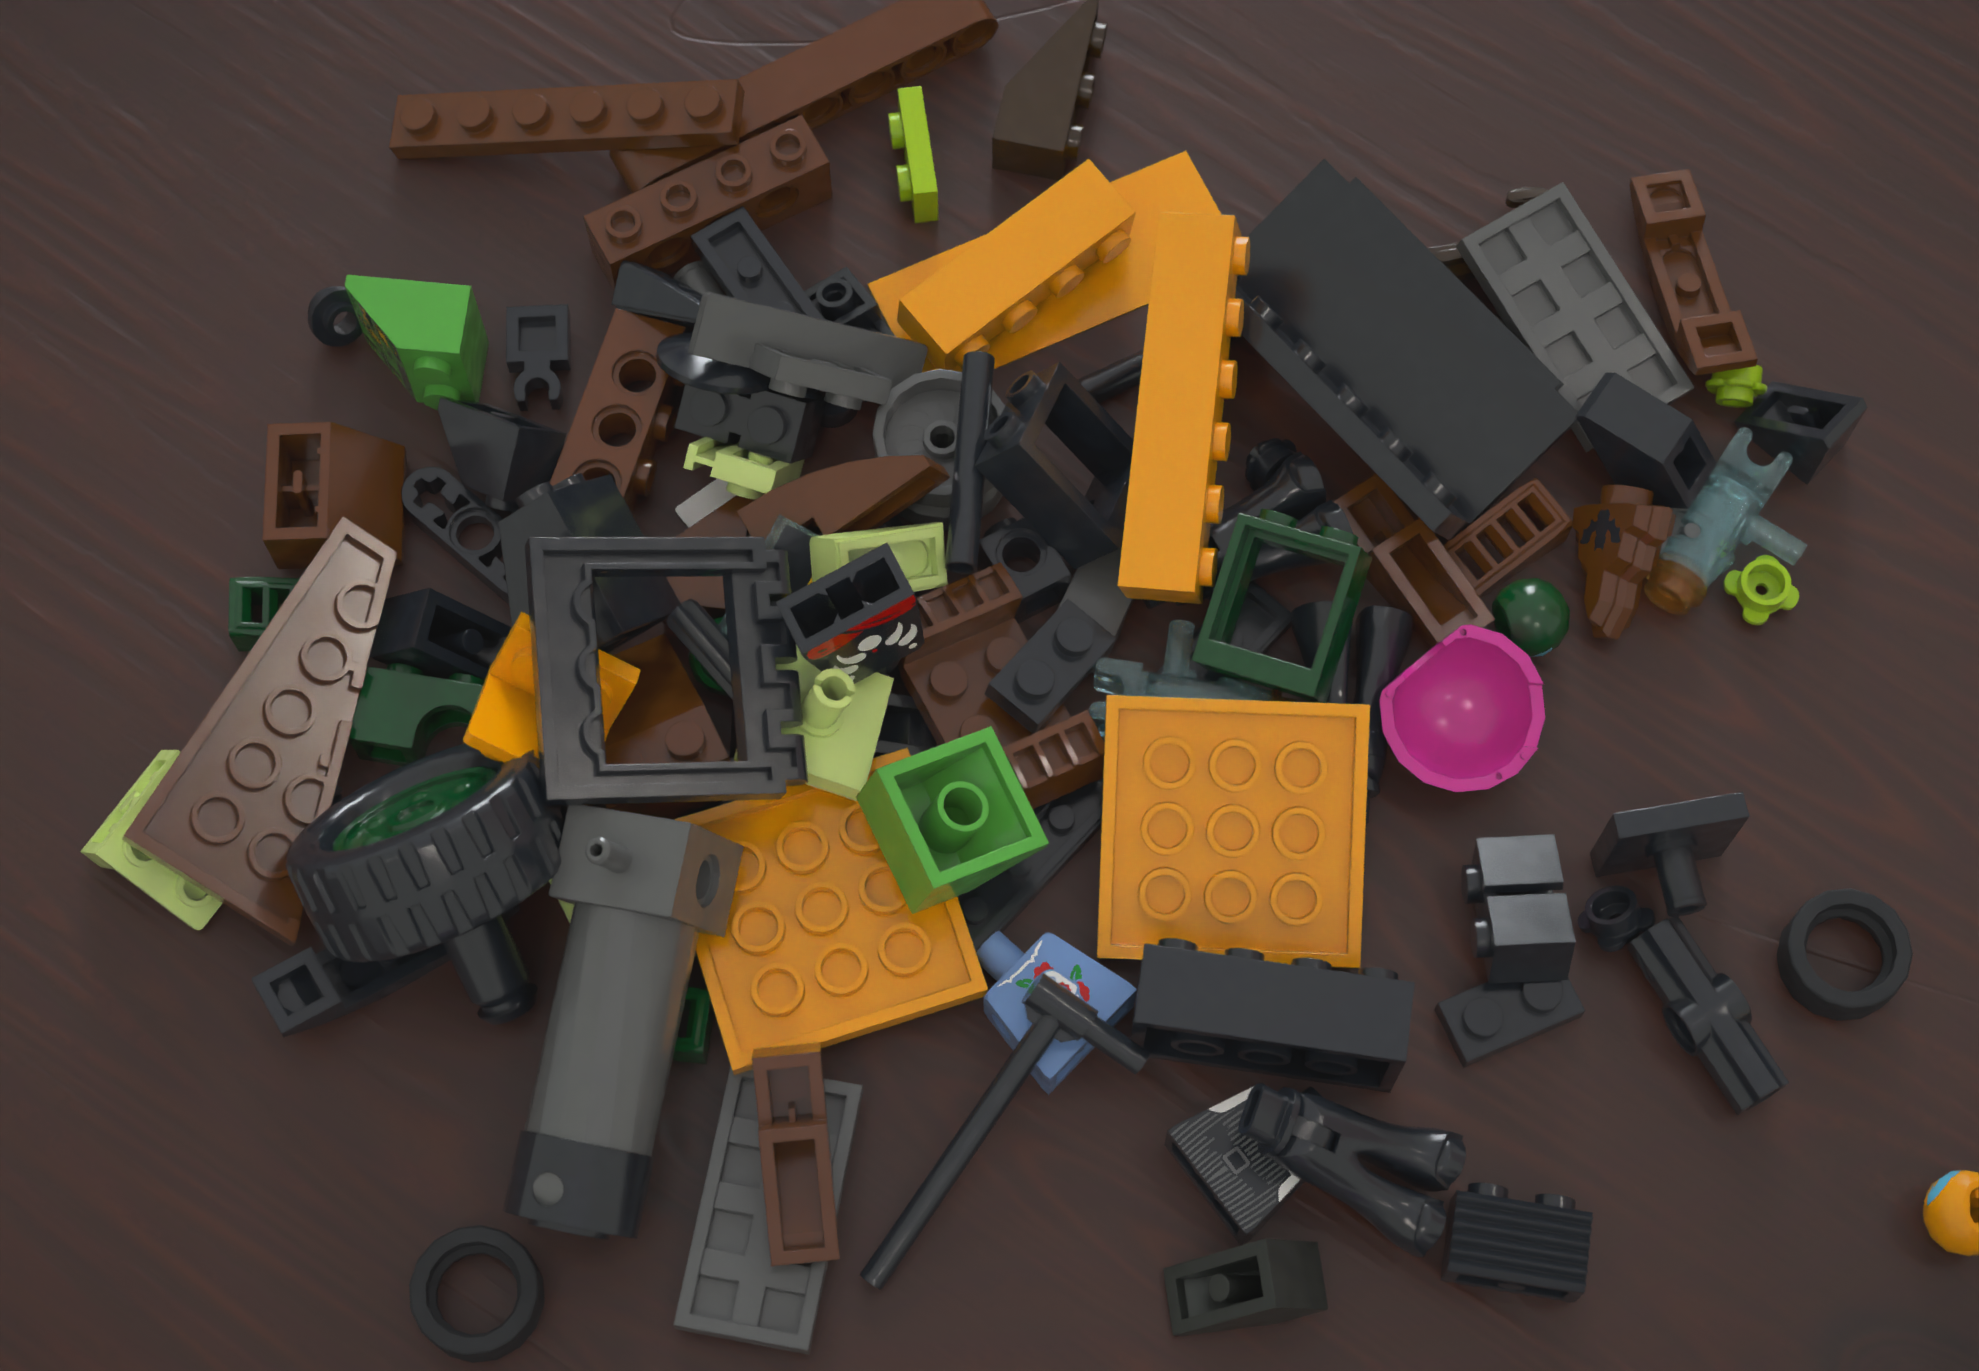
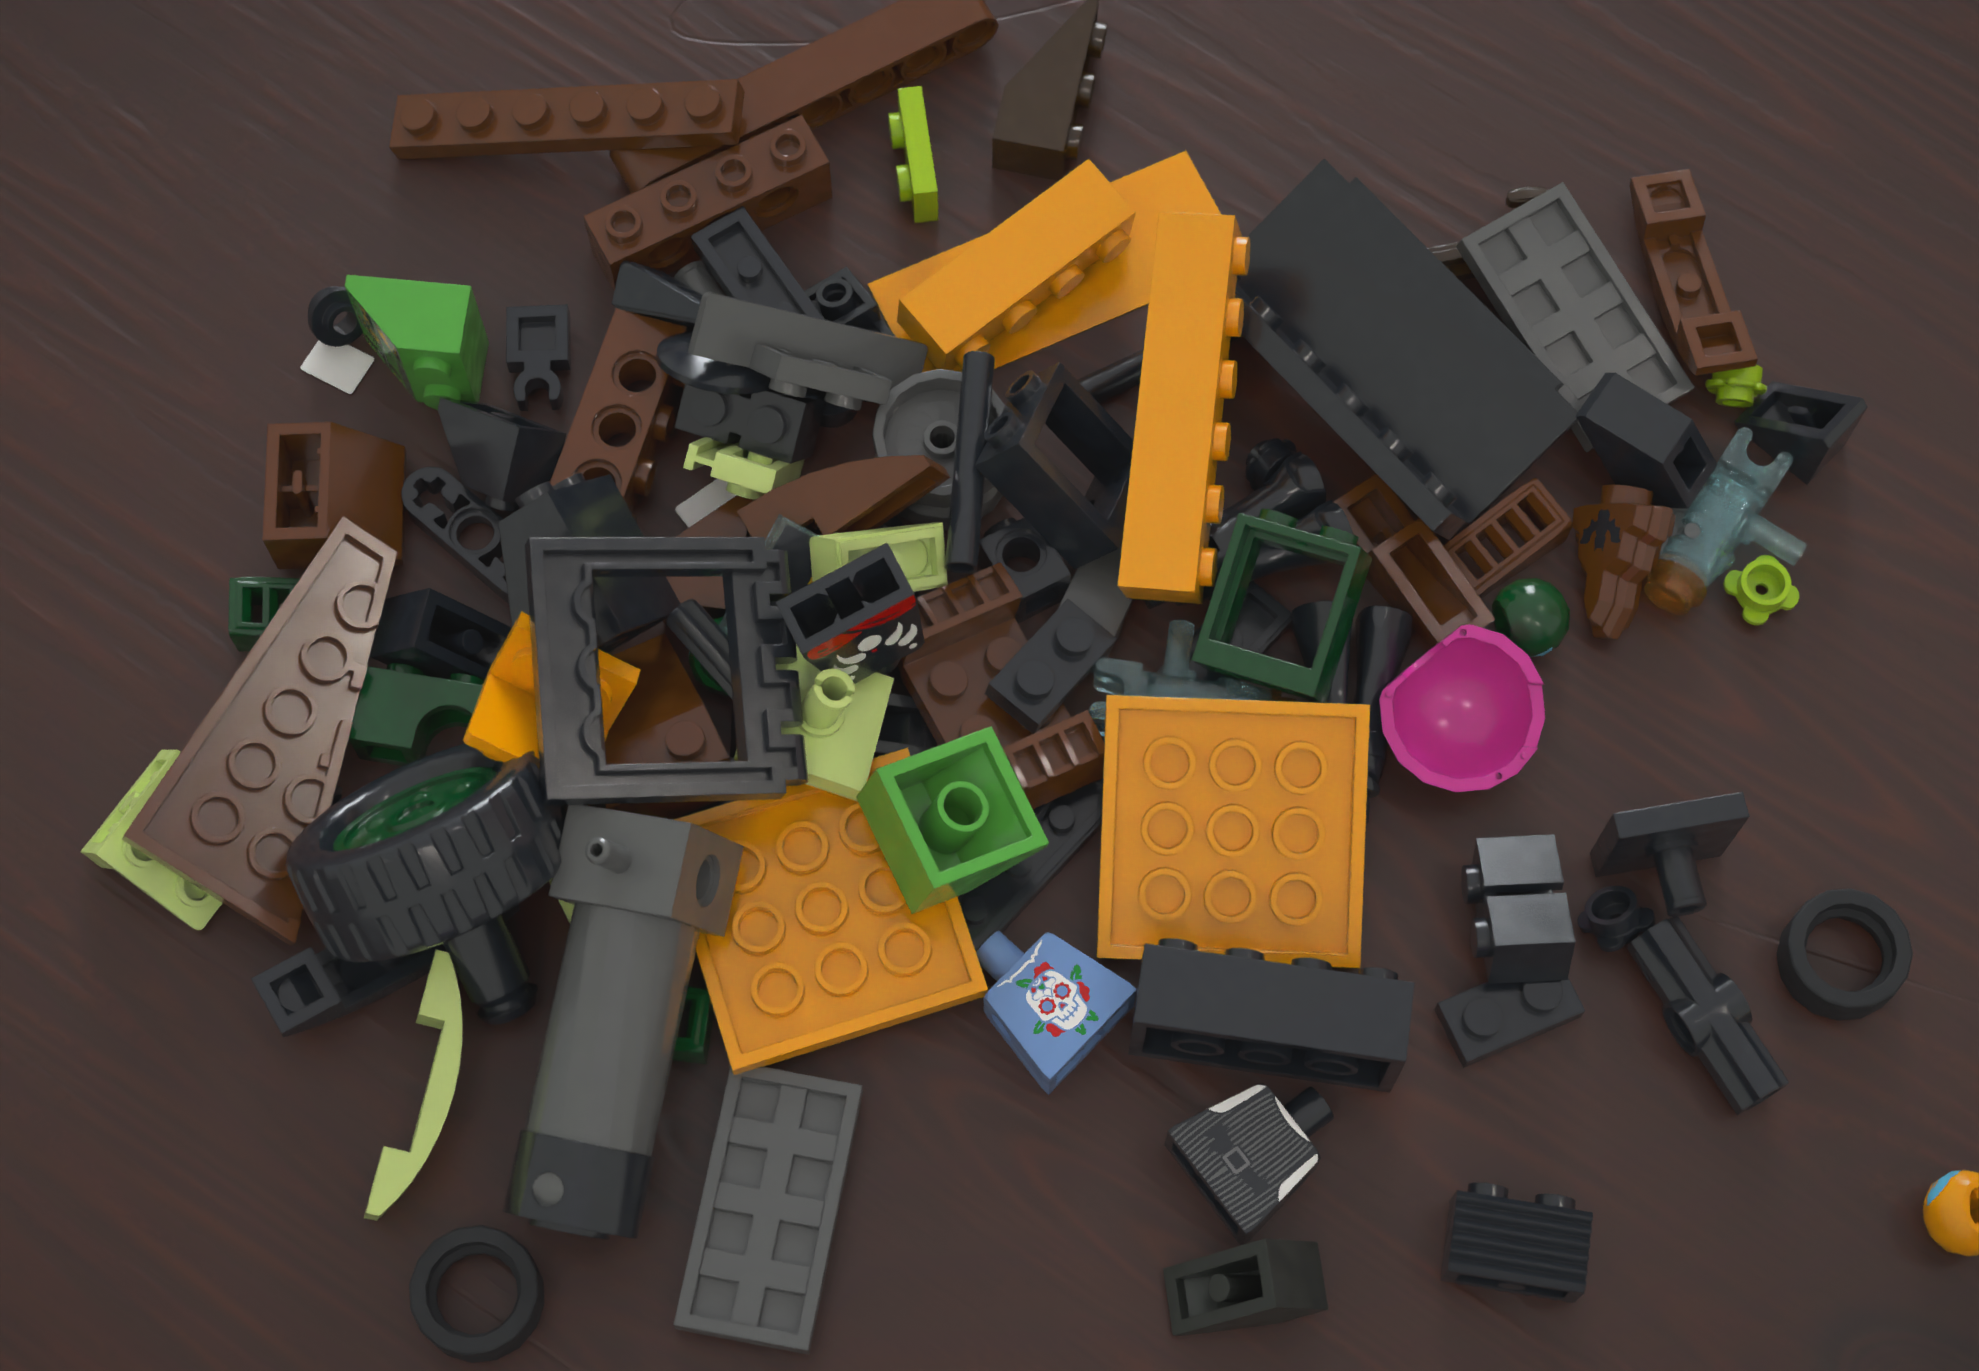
(338, 366): none -> white sticker
(440, 1010): none -> yellowish green slope
(795, 1154): reddish brown slope -> none
(1054, 1015): black bar -> none
(1322, 1144): black piece -> none

